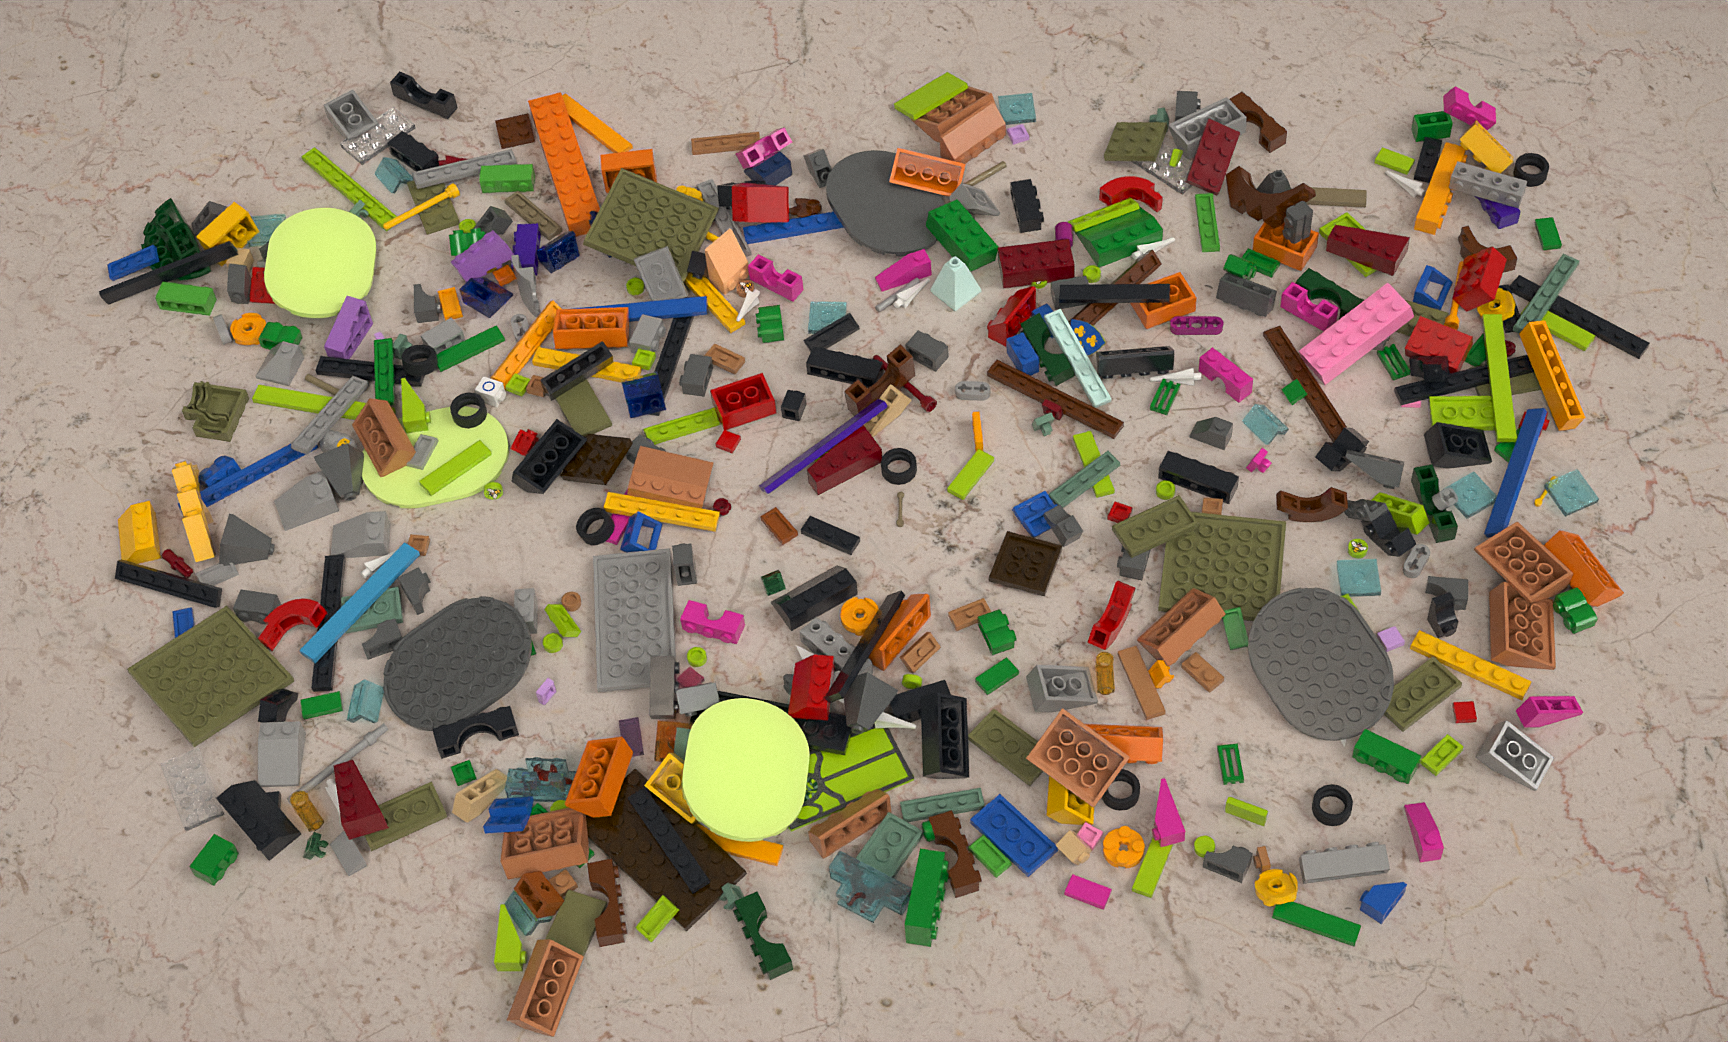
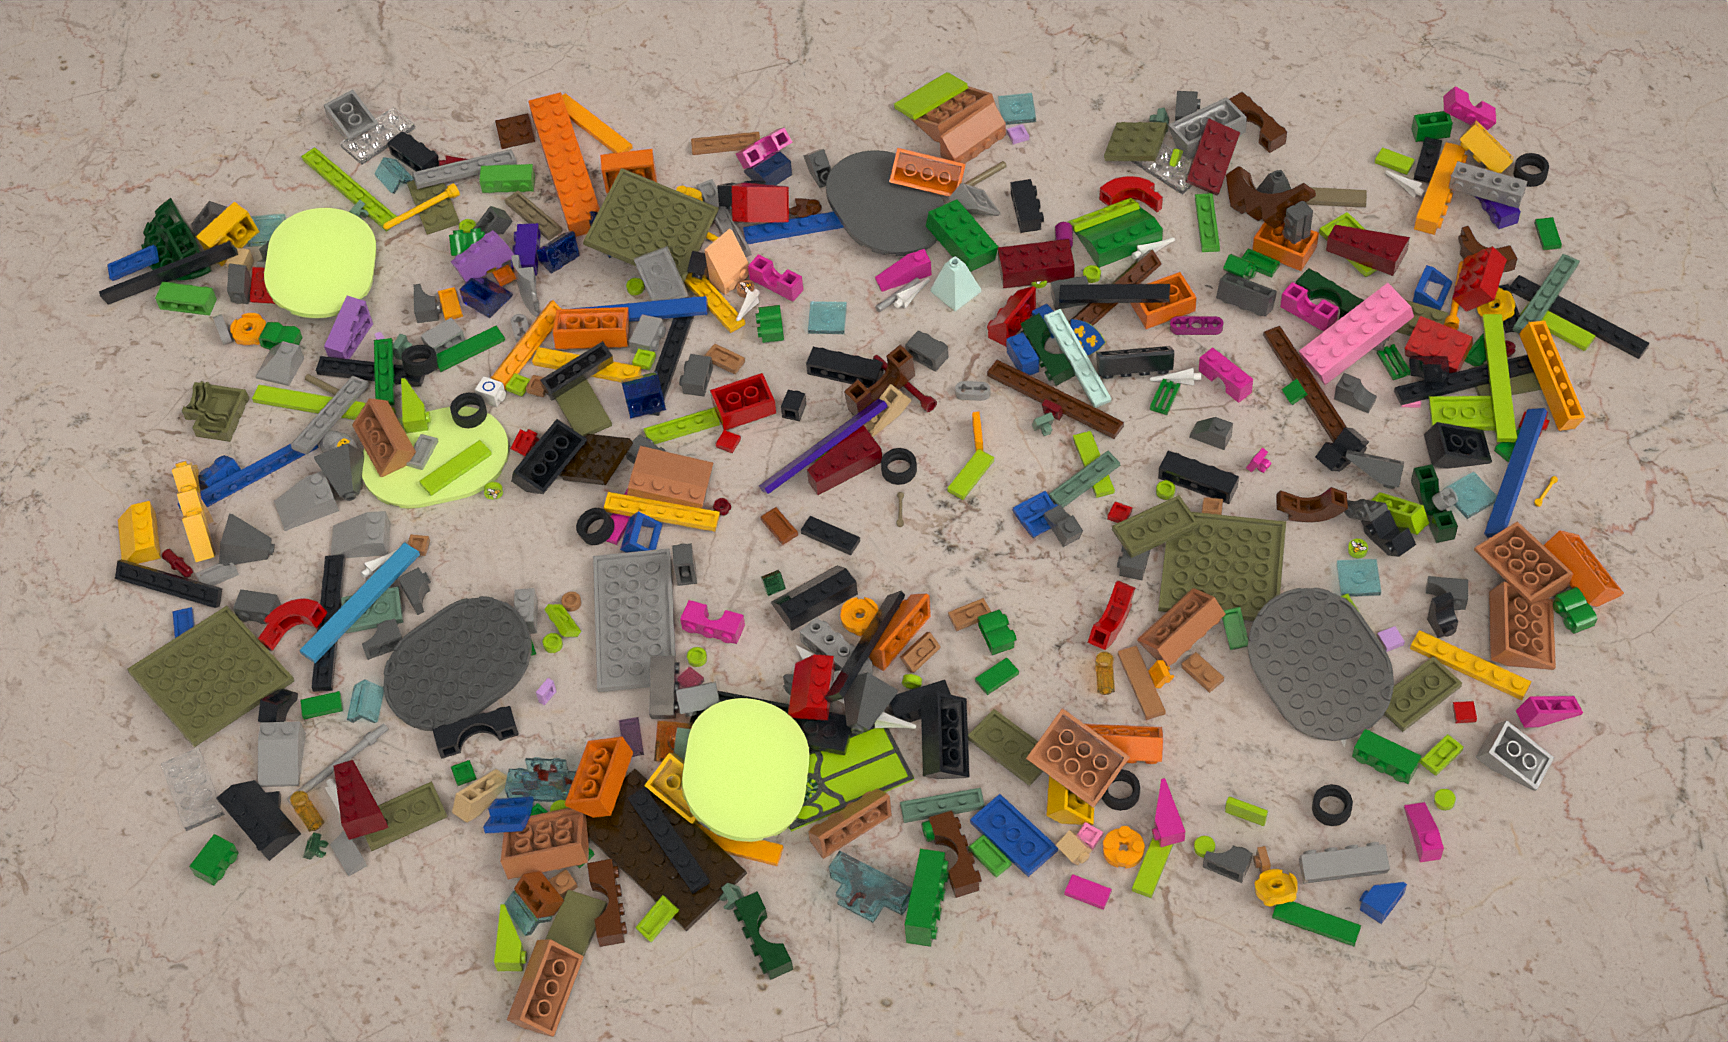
(407, 89): black arch -> none
(832, 333): black tile -> none
(890, 845): sand green plate -> none
(1025, 563): dark brown plate -> none
(1060, 687): light grey slope -> none
(1233, 779): green tile -> none
(1264, 423): clear light blue panel -> none
(1352, 393): none -> dark grey arch
(1419, 562): light grey beam -> none
(1444, 799): none -> lime tile
(1571, 492): clear light blue tile -> none

